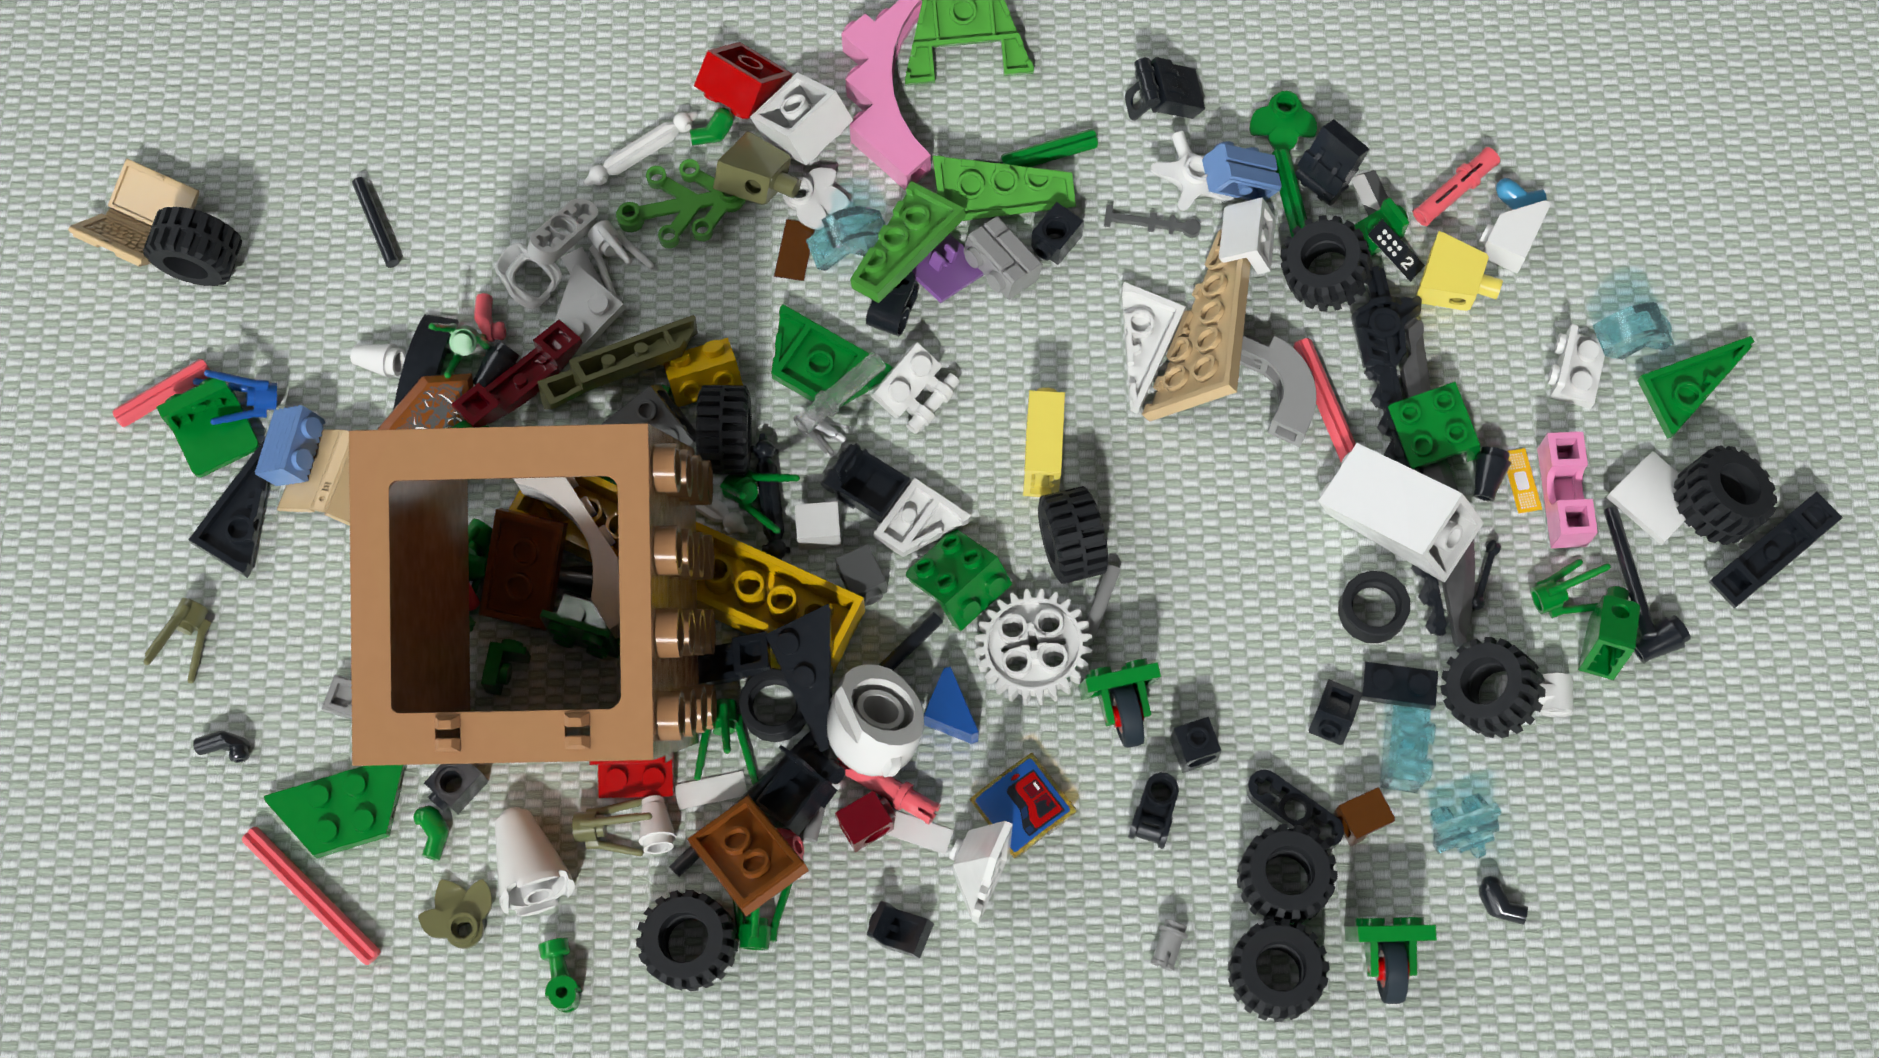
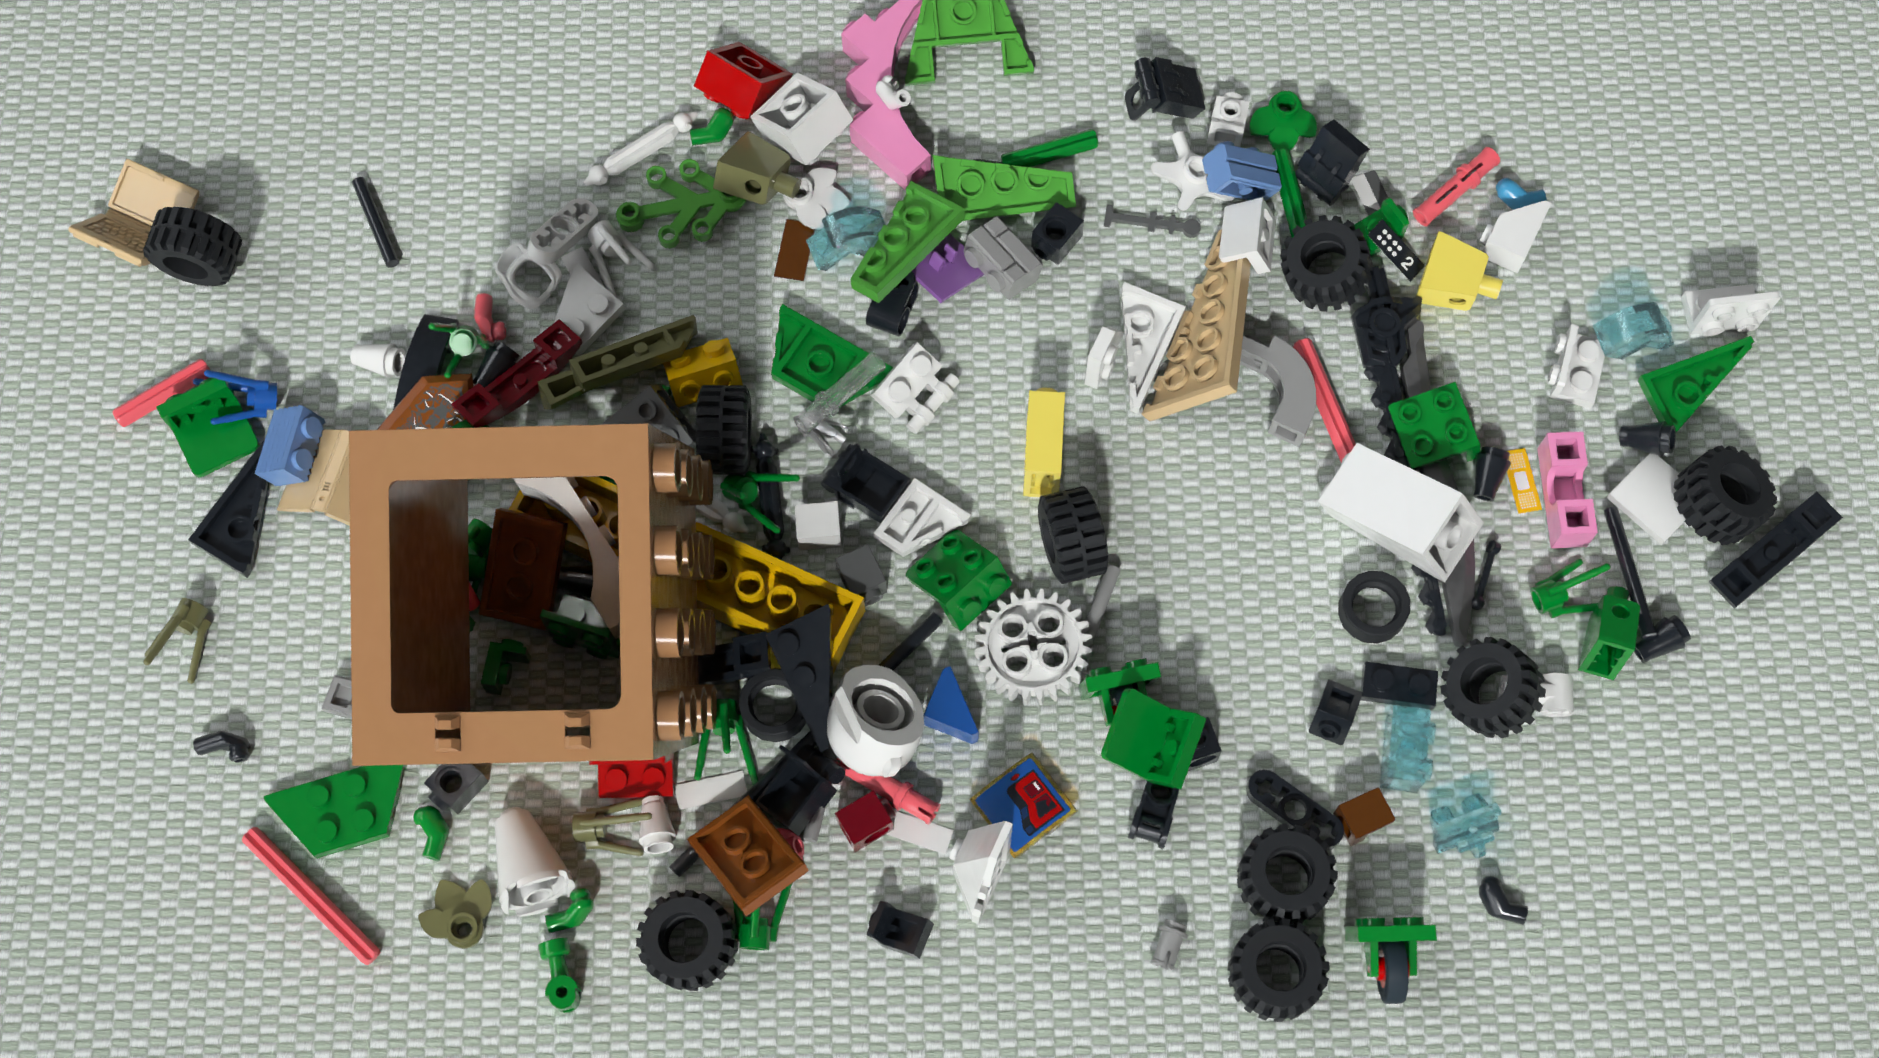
(575, 913): none -> green arm
(887, 92): none -> white arm
(1102, 355): none -> white wing
(1152, 739): none -> green bracket
(1228, 119): none -> white brick
(1650, 437): none -> black cone
(1726, 309): none -> white bracket

